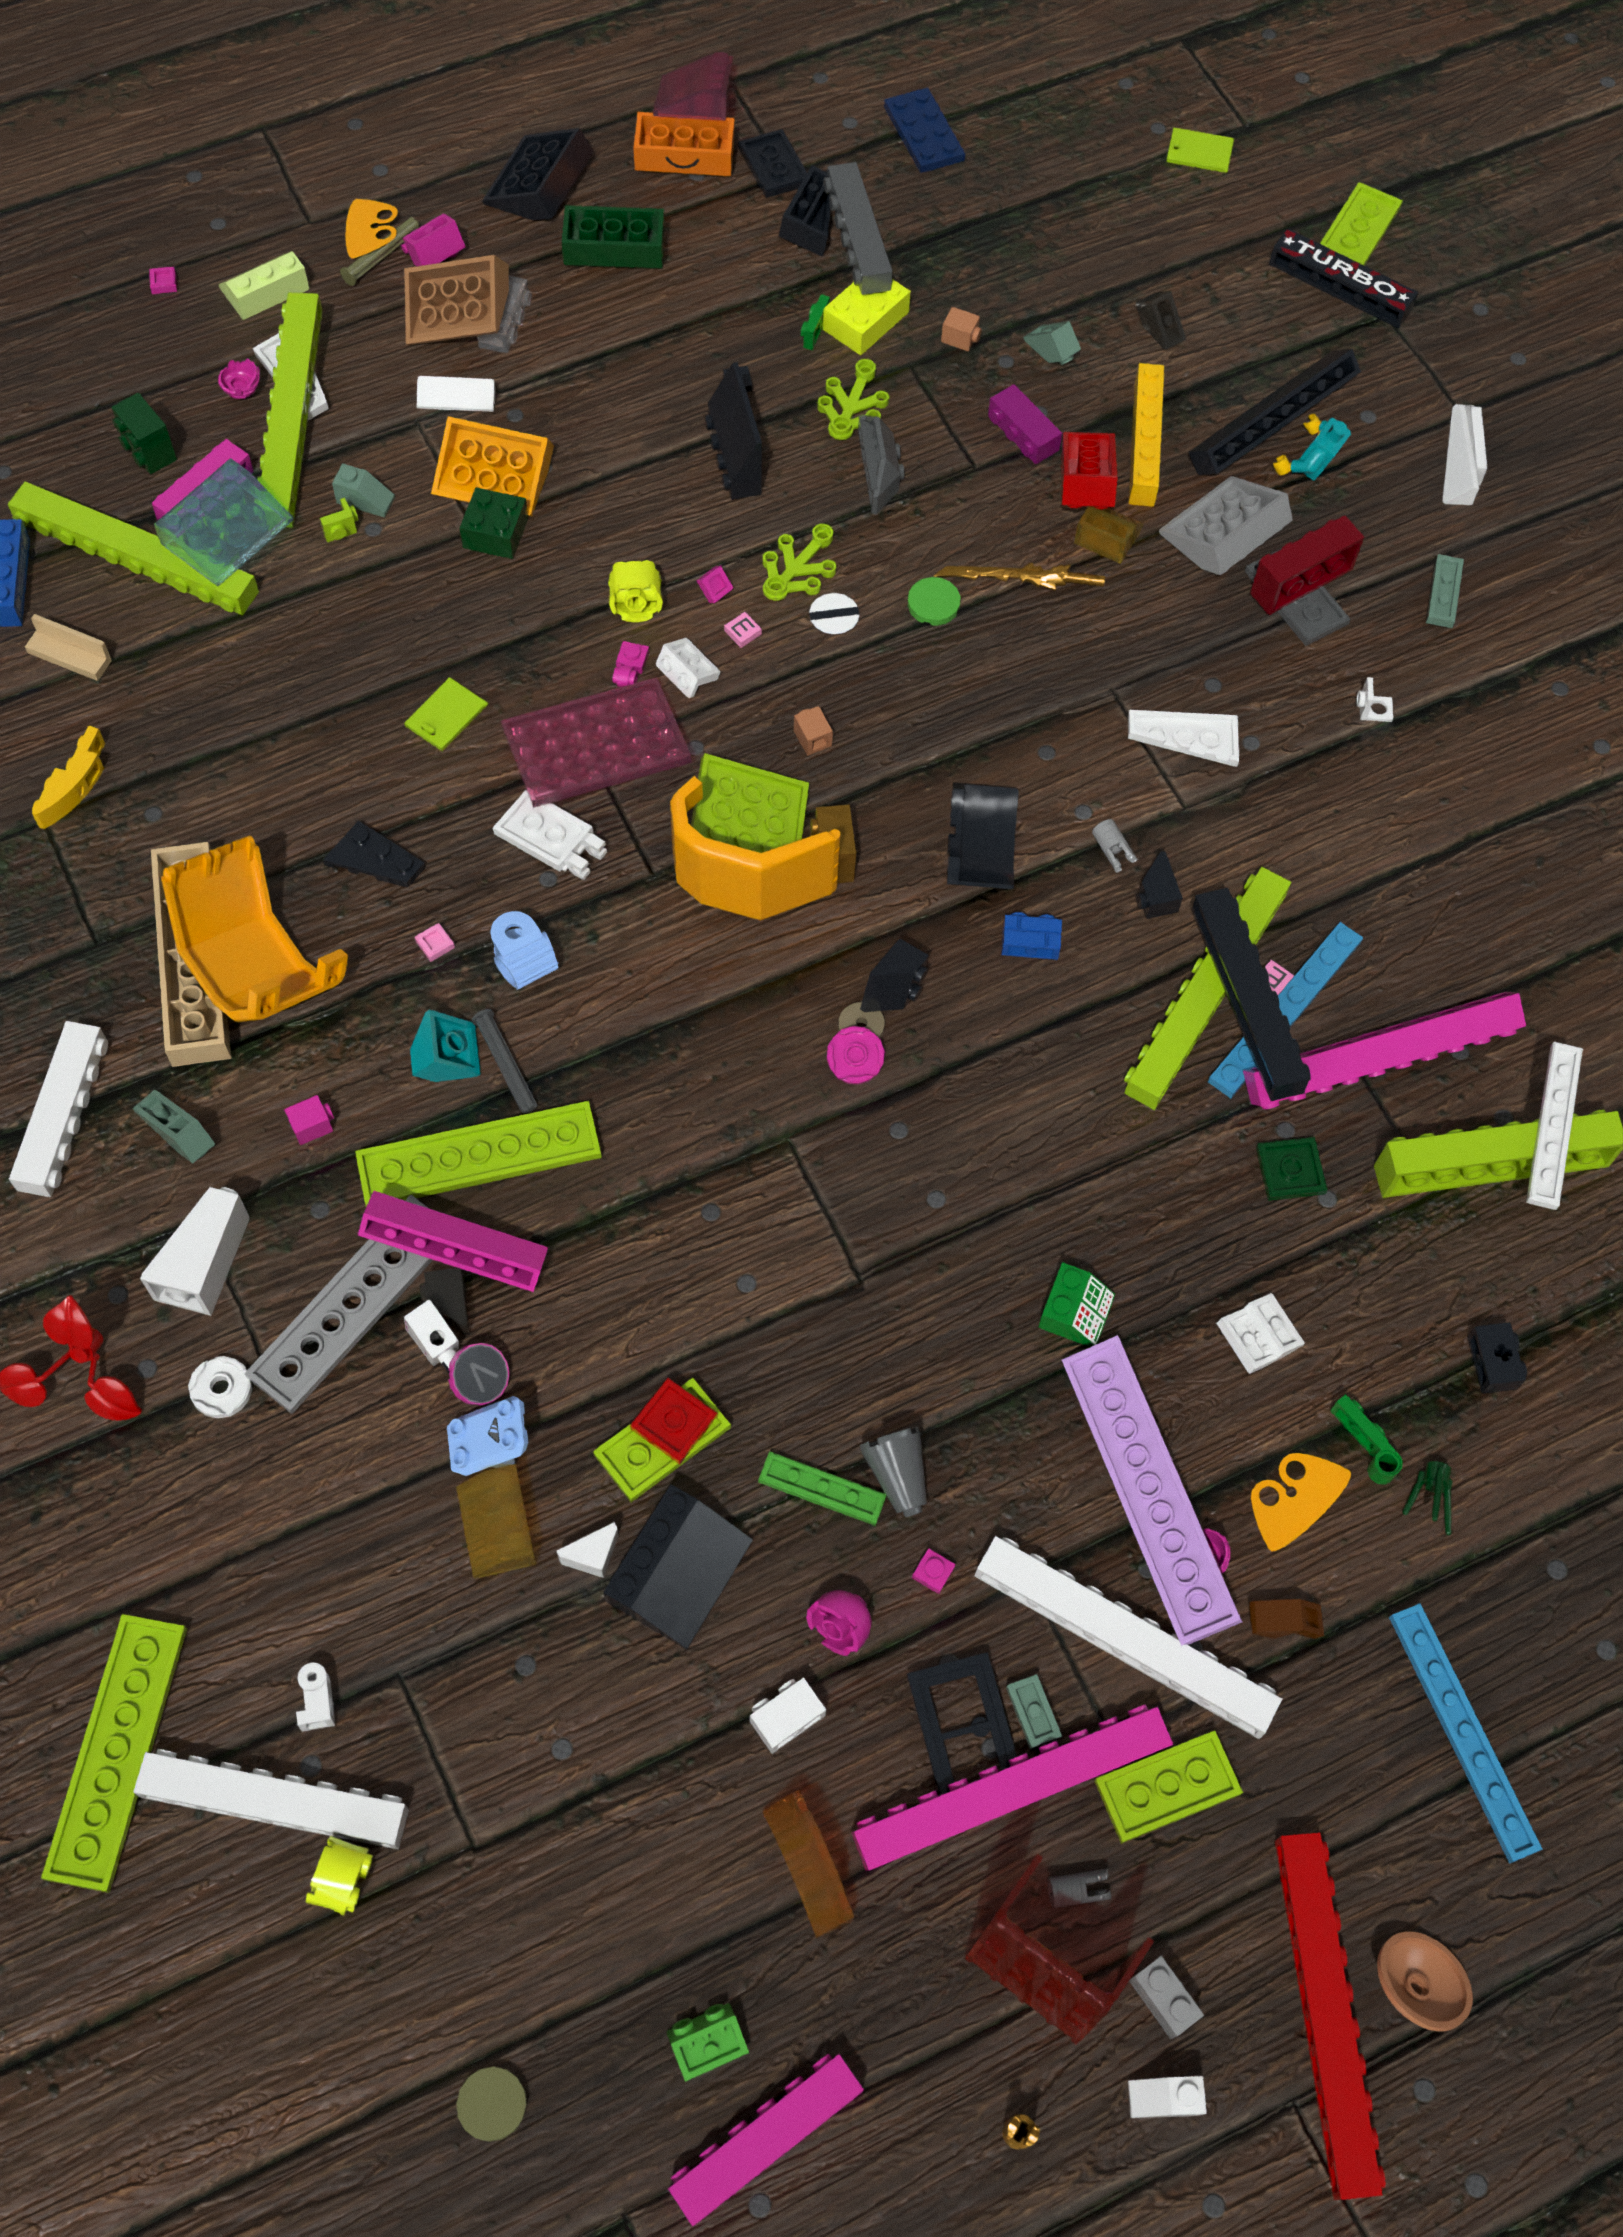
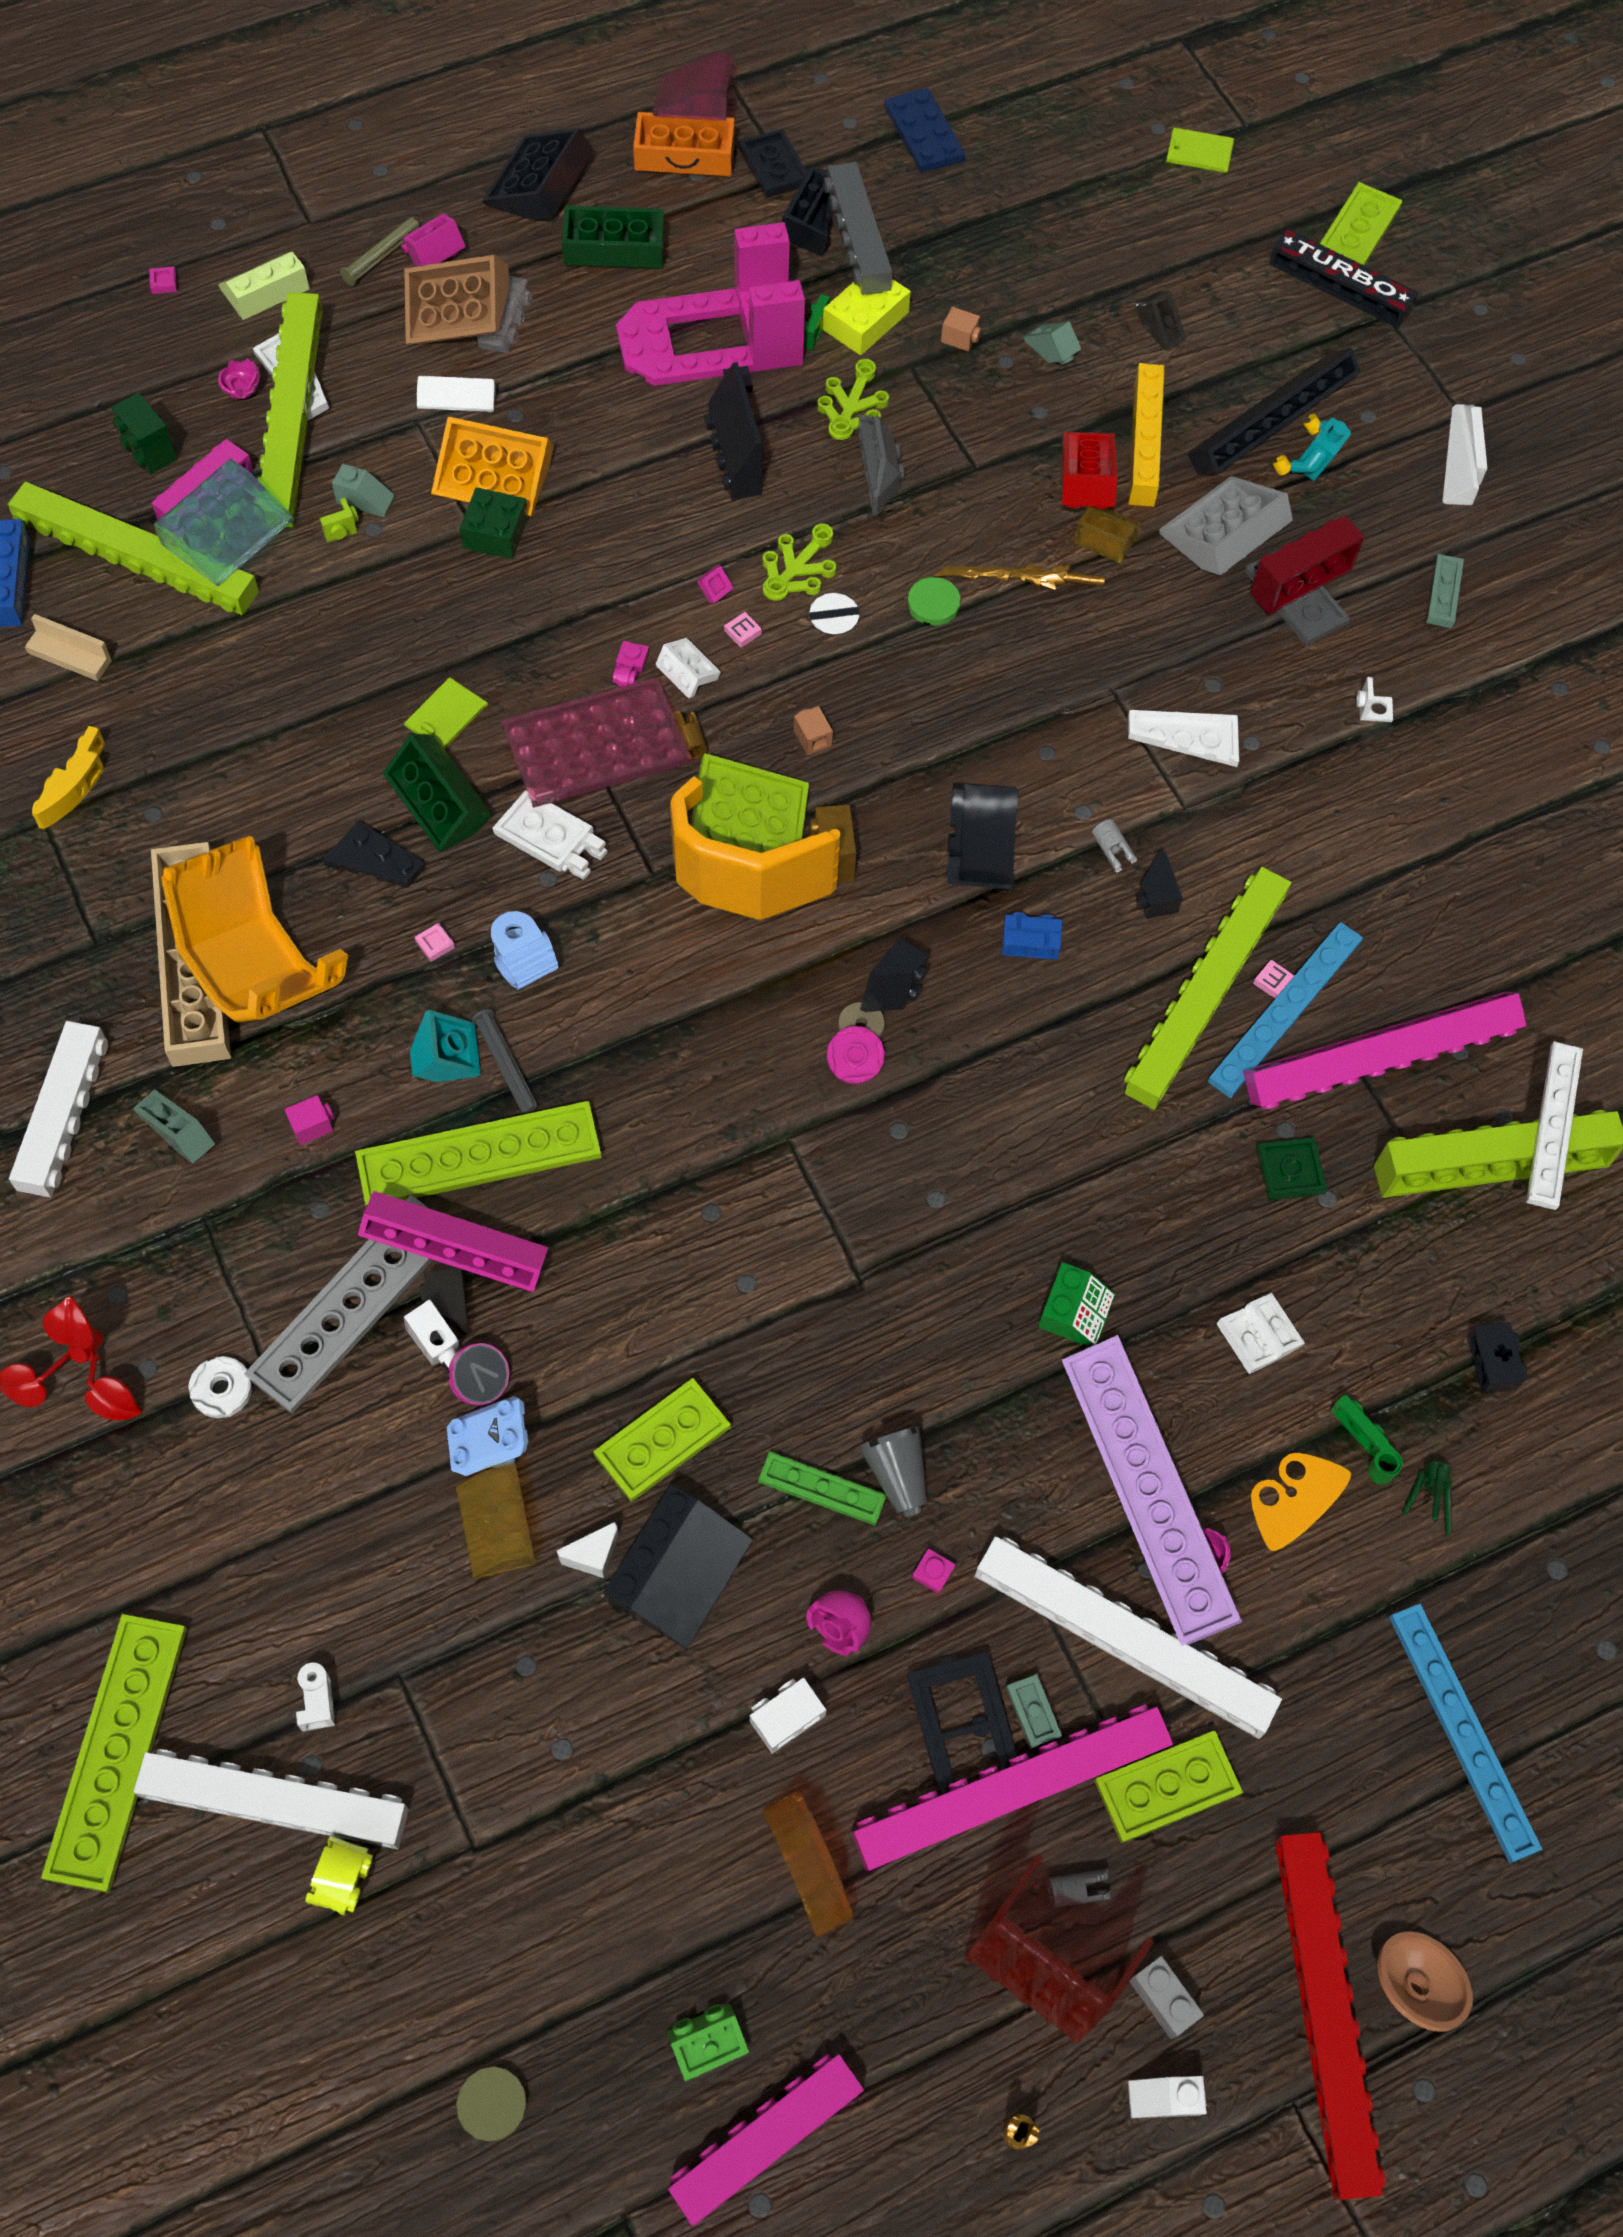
(199, 1253): white slope -> none
(359, 235): light orange piece -> none
(435, 791): none -> dark green slope
(635, 590): neon yellow brick -> none
(673, 1421): red tile -> none
(692, 734): none -> pearl gold hinge
(762, 296): none -> dark pink bracket
(1024, 424): magenta brick -> none
(1250, 994): black brick -> none
(1286, 1617): reddish brown slope -> none

